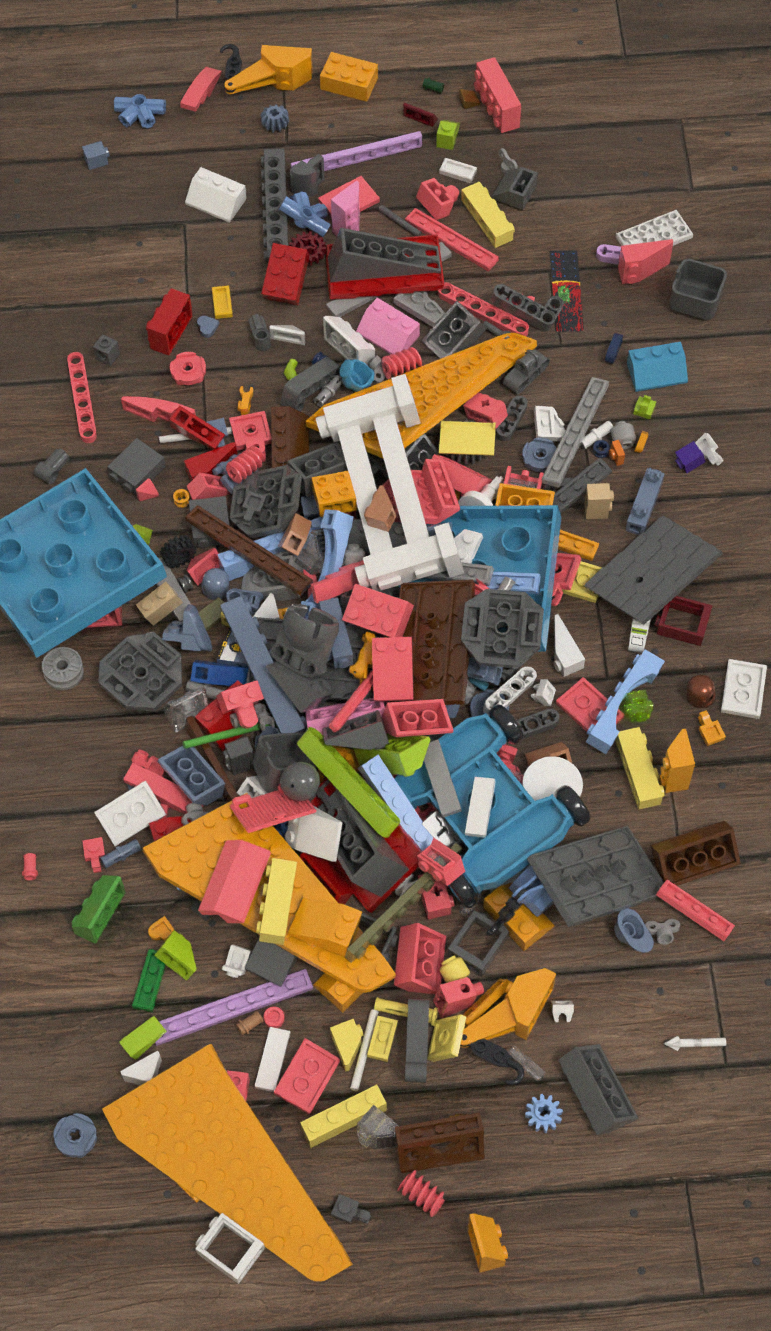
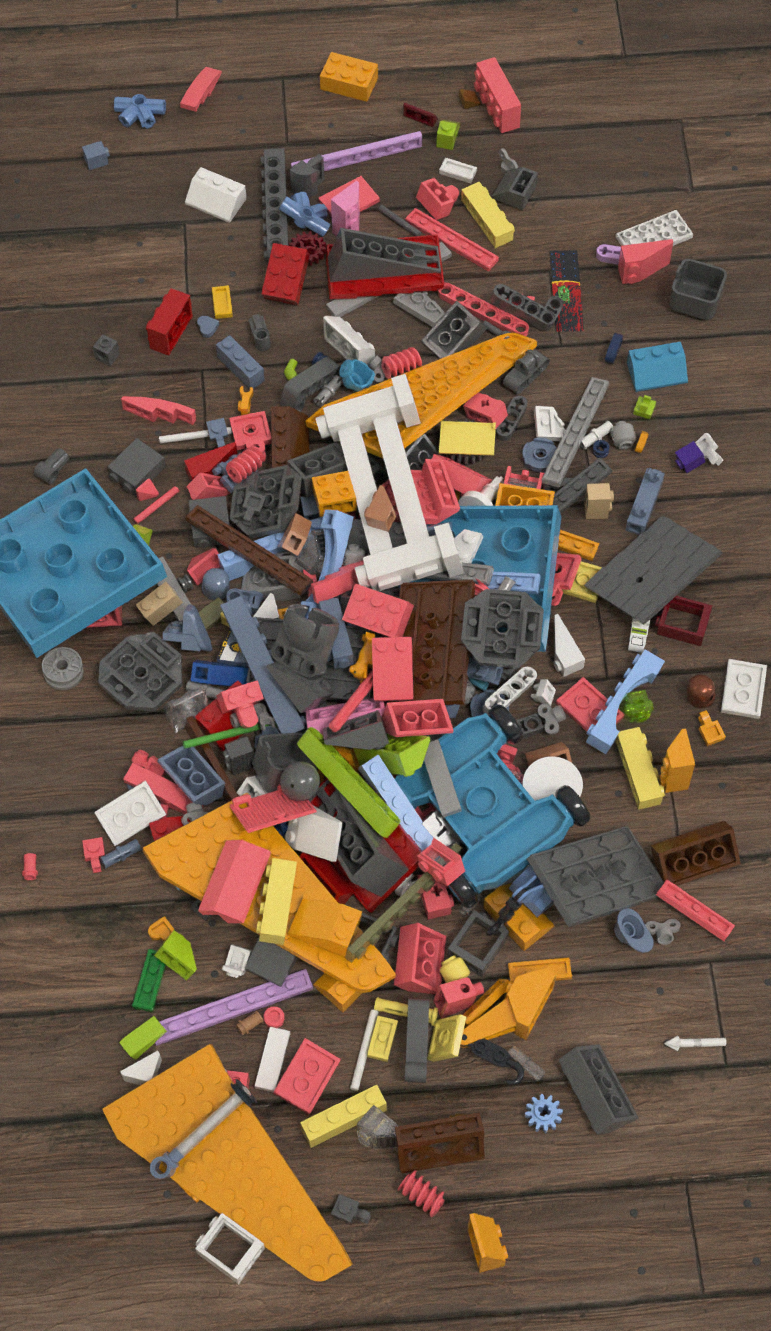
(80, 1146): sand blue plate -> none
(82, 397): coral beam -> none
(99, 908): bright green slope -> none
(154, 506): none -> coral bar
(171, 1159): none -> piece
(178, 551): black tyre -> none
(179, 494): light orange bush -> none
(190, 377): coral plate -> none
(195, 428): red slope -> none
(240, 362): none -> sand blue brick
(274, 118): sand blue gear -> none
(279, 65): light orange slope -> none
(287, 333): white slope -> none
(347, 1041): light yellow slope -> none
(388, 327): bright pink slope -> none
(433, 85): dark green pin -> none
(480, 807): white tile -> none
(552, 717): none -> light grey piece
(560, 966): none -> light orange tile
(562, 1007): white tile -> none
(617, 453): orange plate -> none

